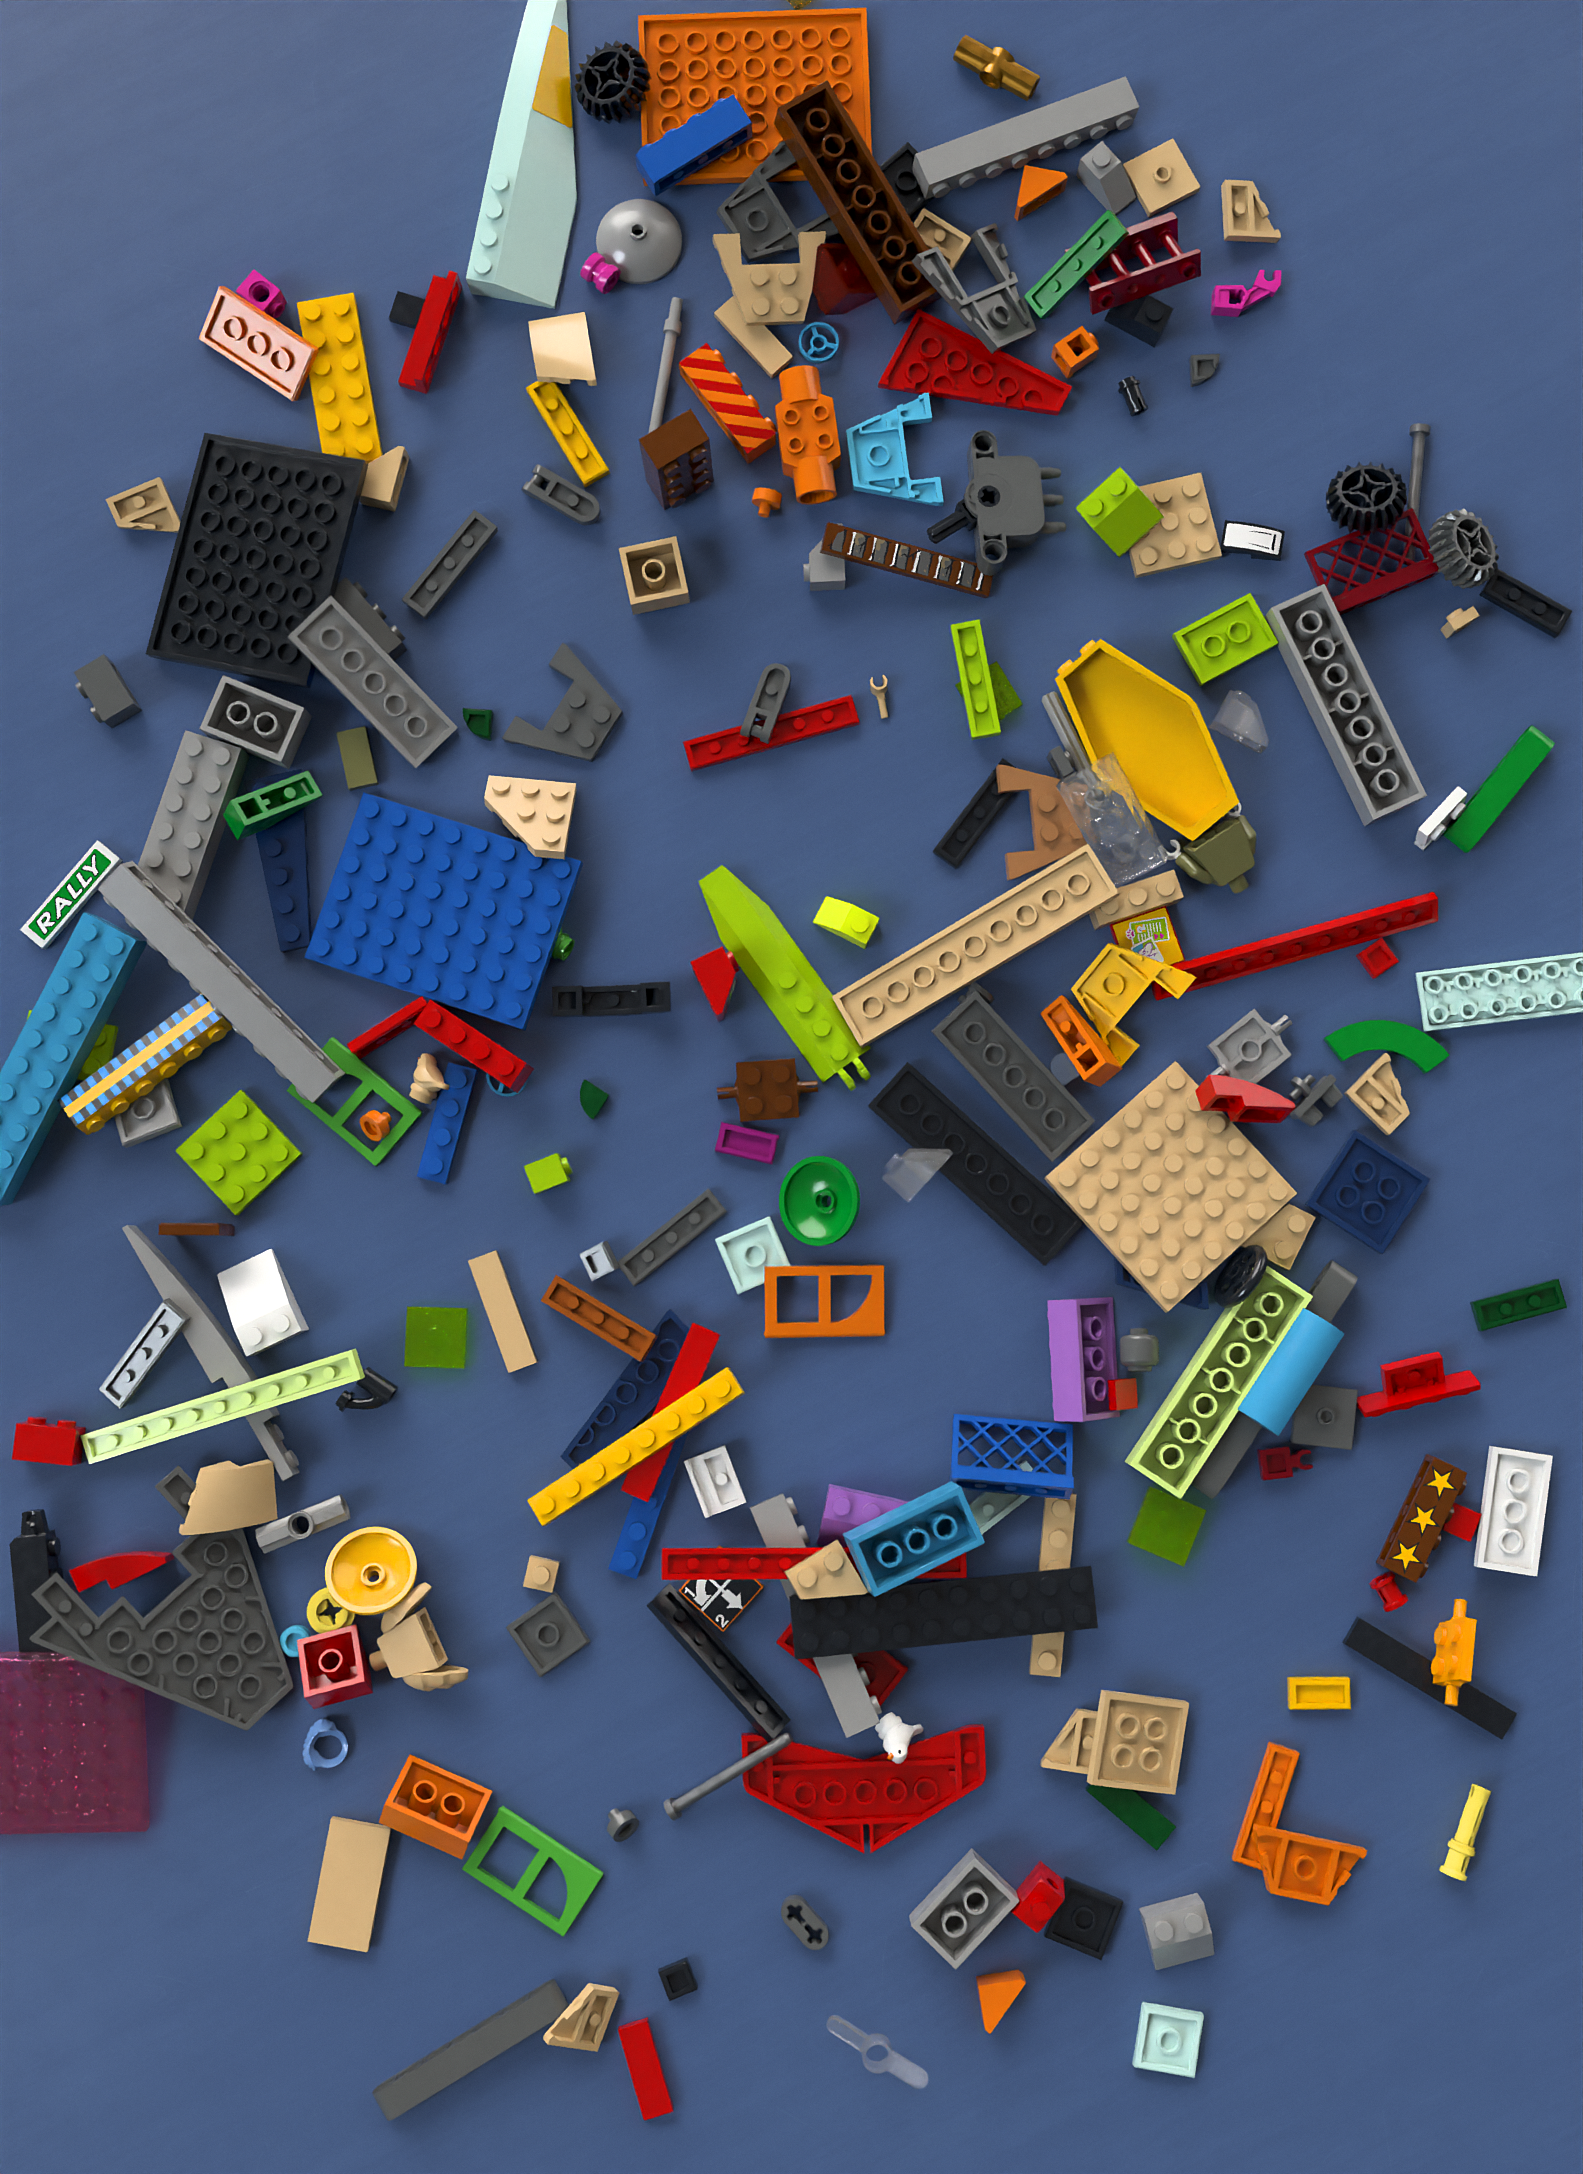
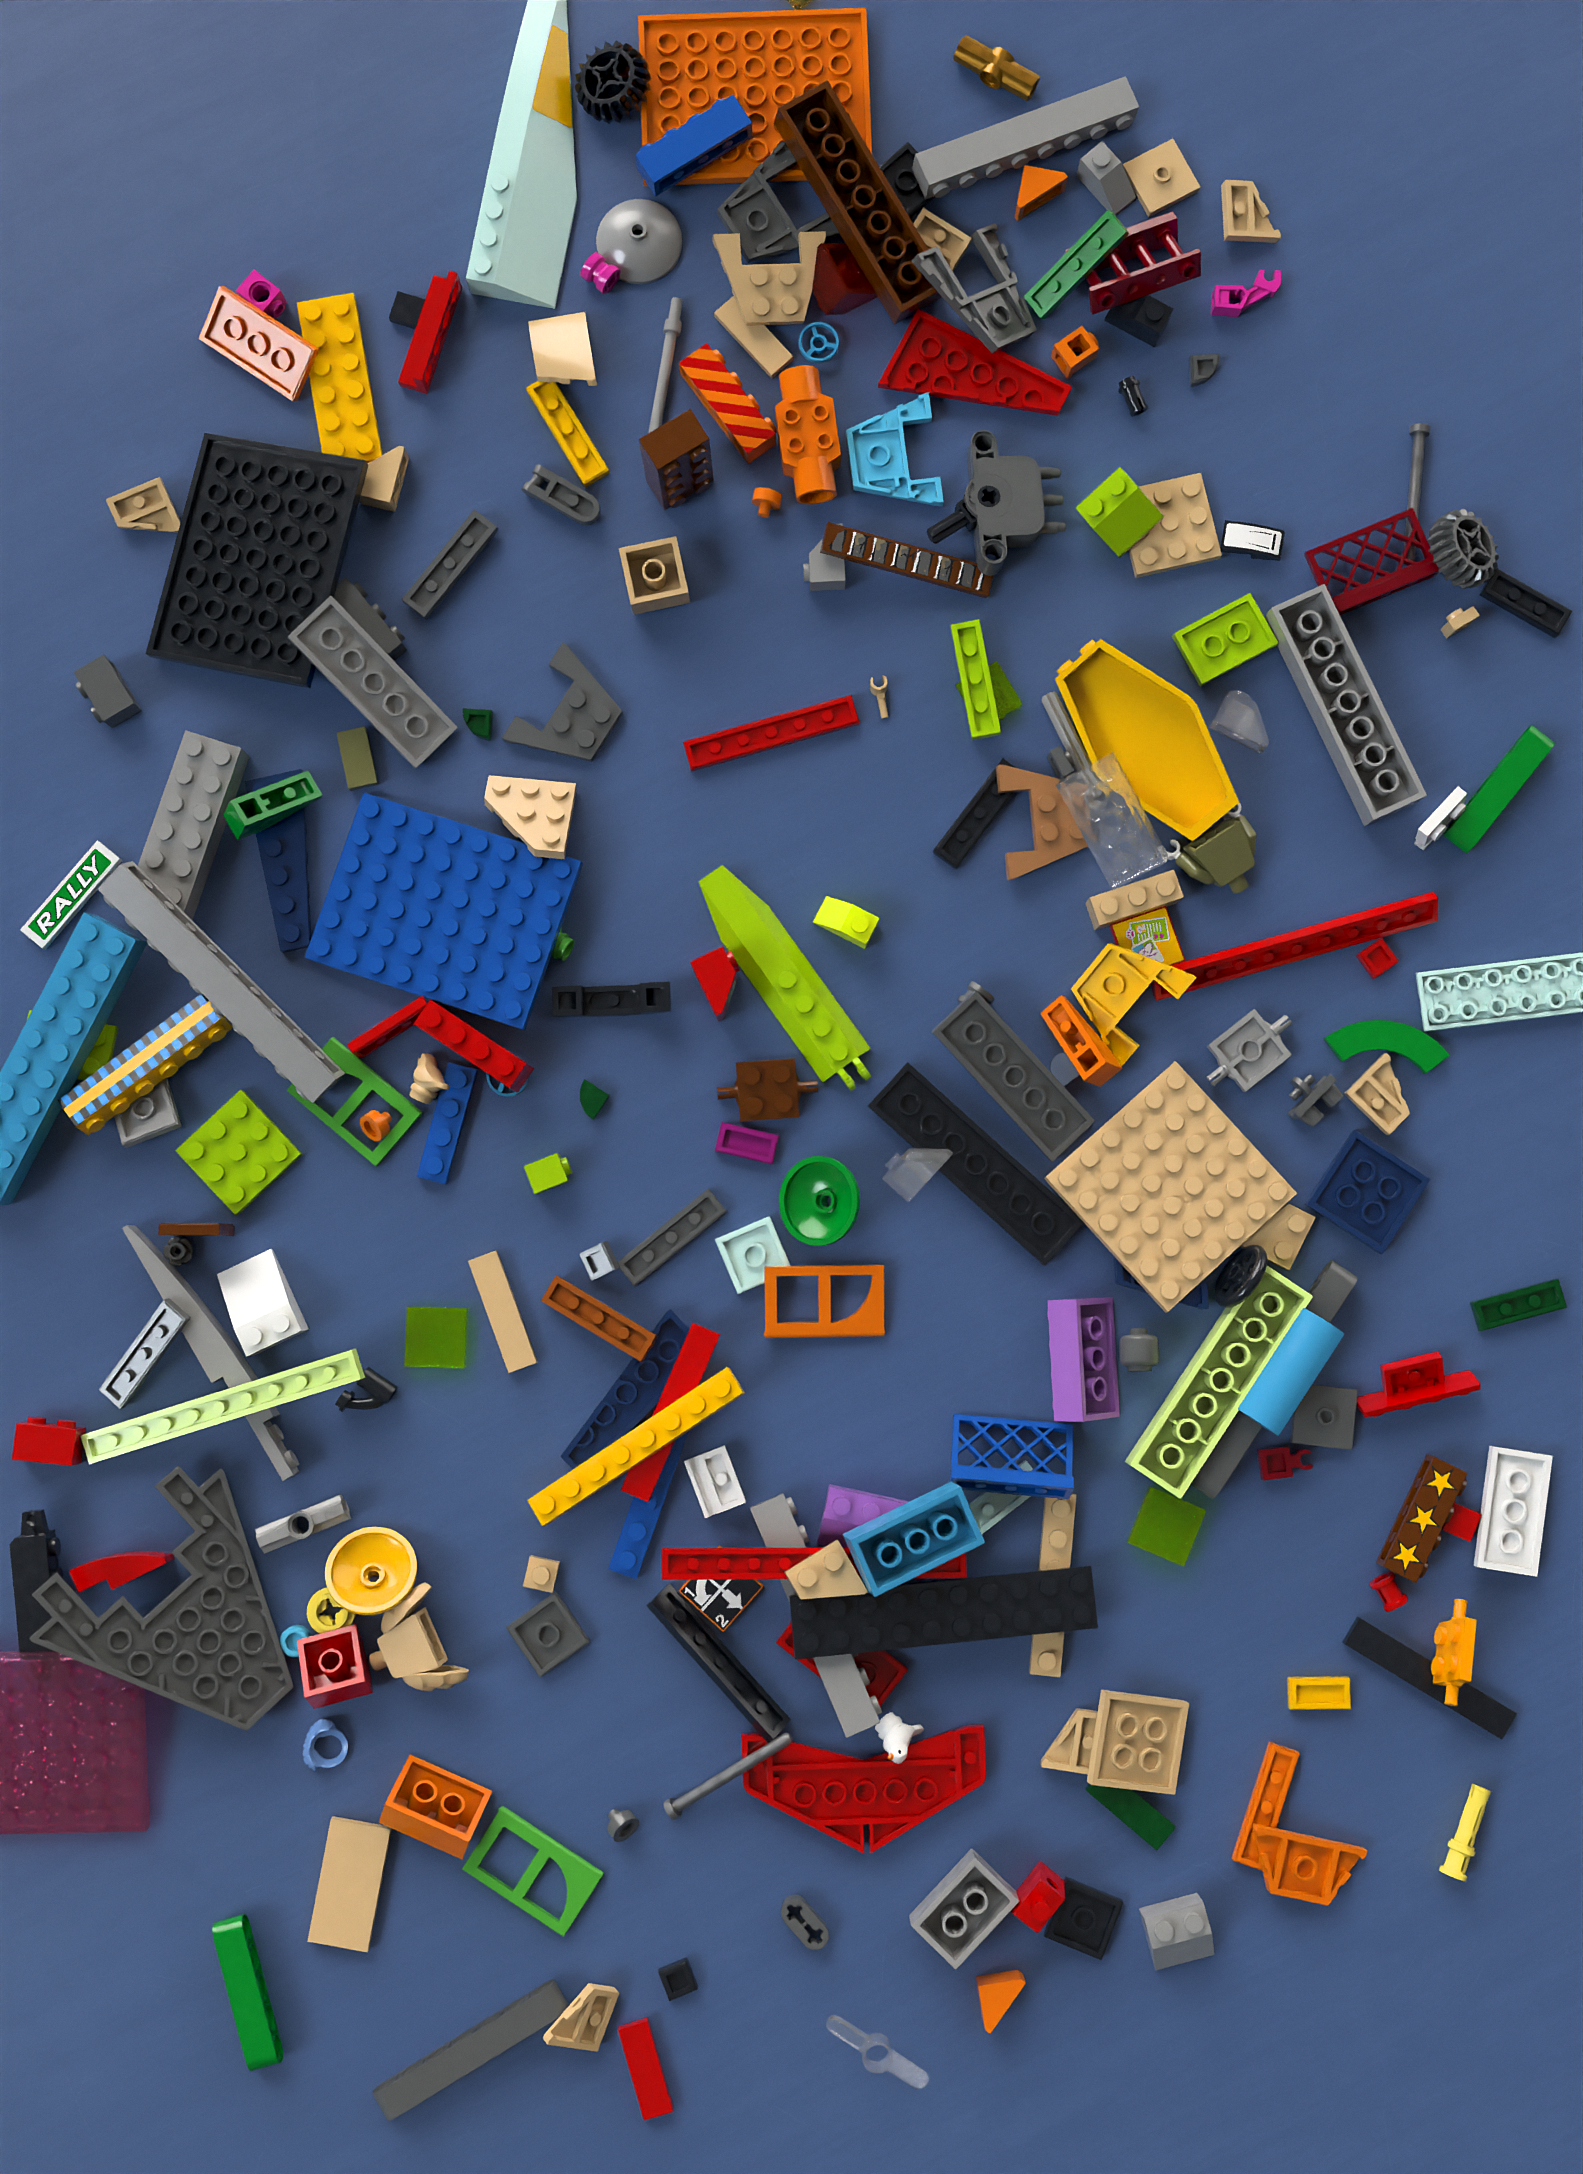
(185, 1254): none -> dark grey plate
(231, 1498): tan slope -> none
(247, 1992): none -> green beam
(256, 722): light grey brick -> none
(767, 702): dark grey plate -> none
(975, 945): tan plate -> none
(1122, 1394): red tile -> none
(1168, 2039): light aqua tile -> none
(1242, 1100): red slope -> none
(1366, 498): black gear -> none

